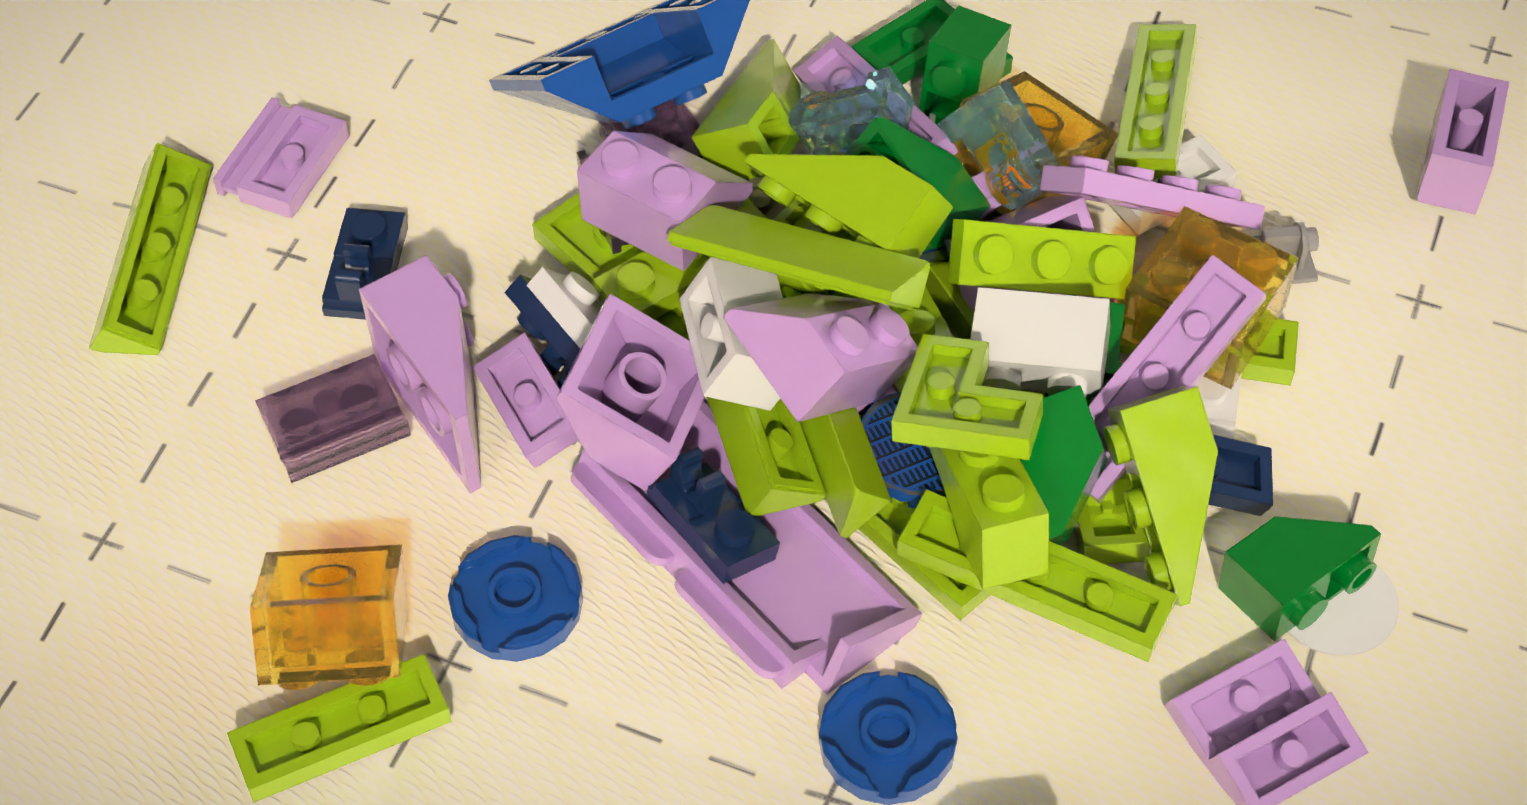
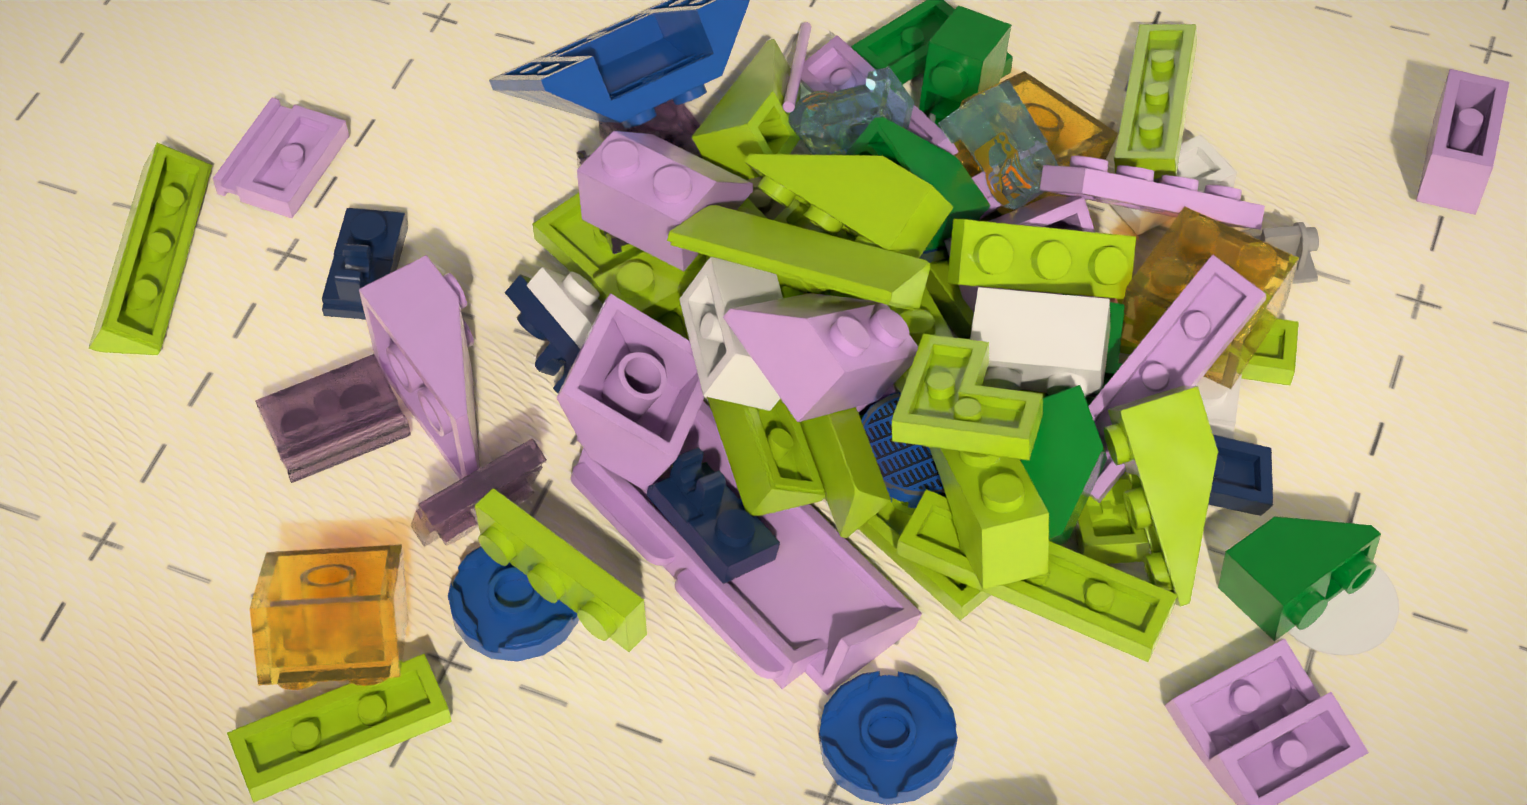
(452, 510): none -> clear purple plate
(527, 399): lavender plate -> none
(560, 571): none -> lime plate
(797, 67): none -> lavender axle

